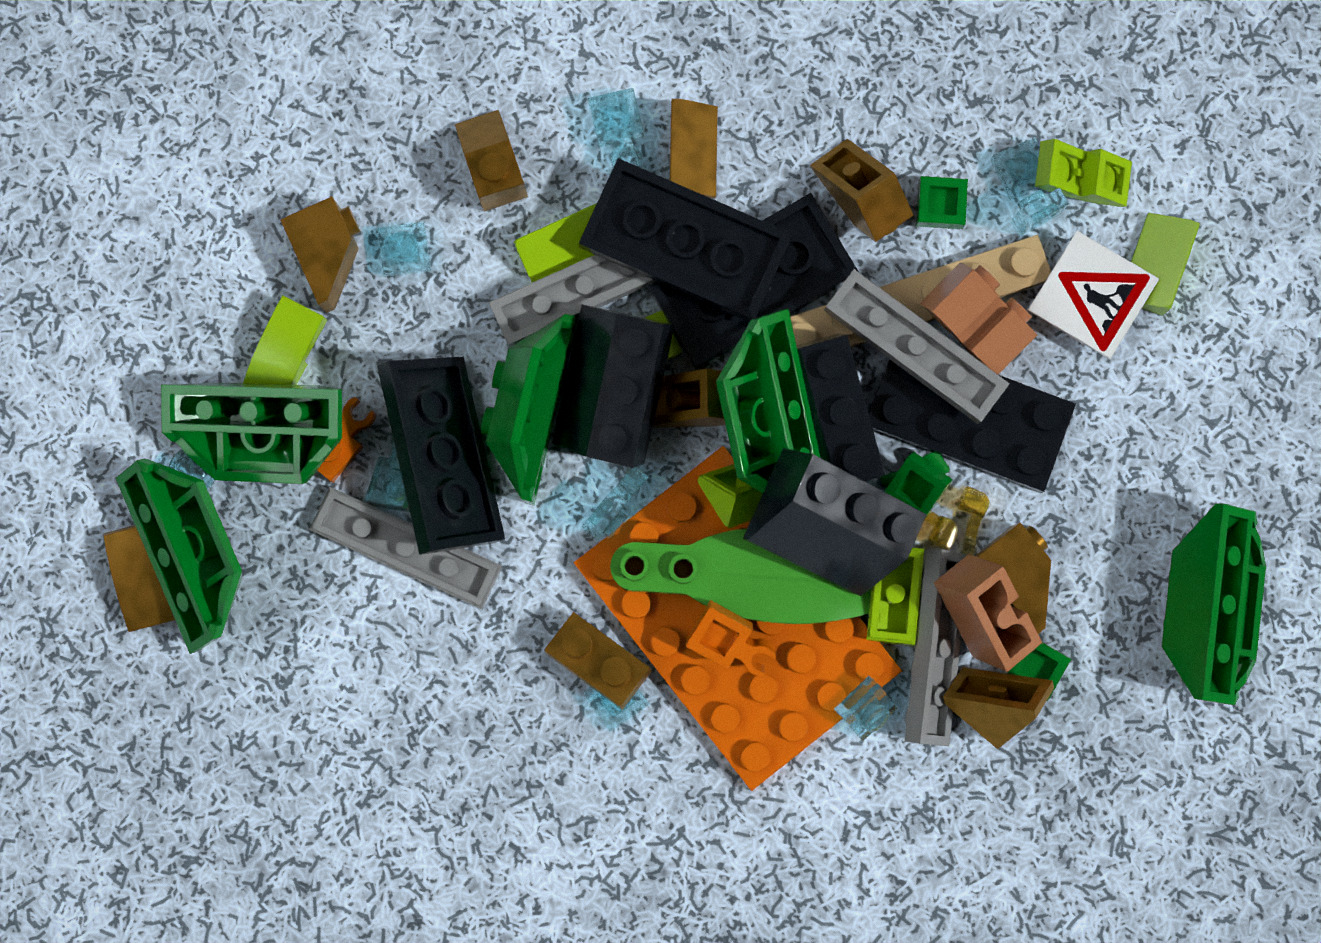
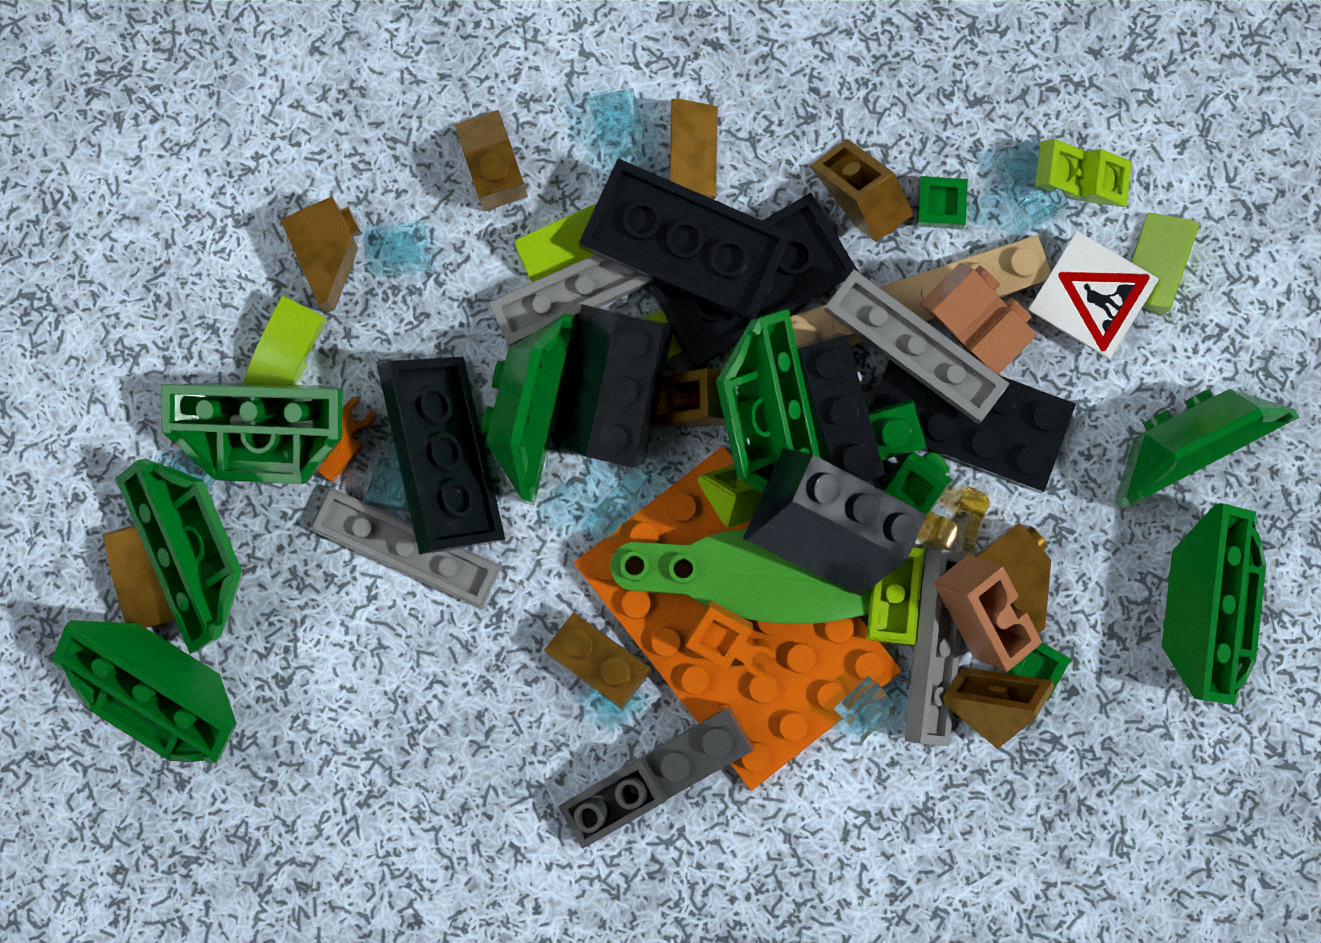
(147, 689): none -> green wedge
(656, 777): none -> dark grey slope
(897, 429): none -> green plate
(1196, 439): none -> green wedge

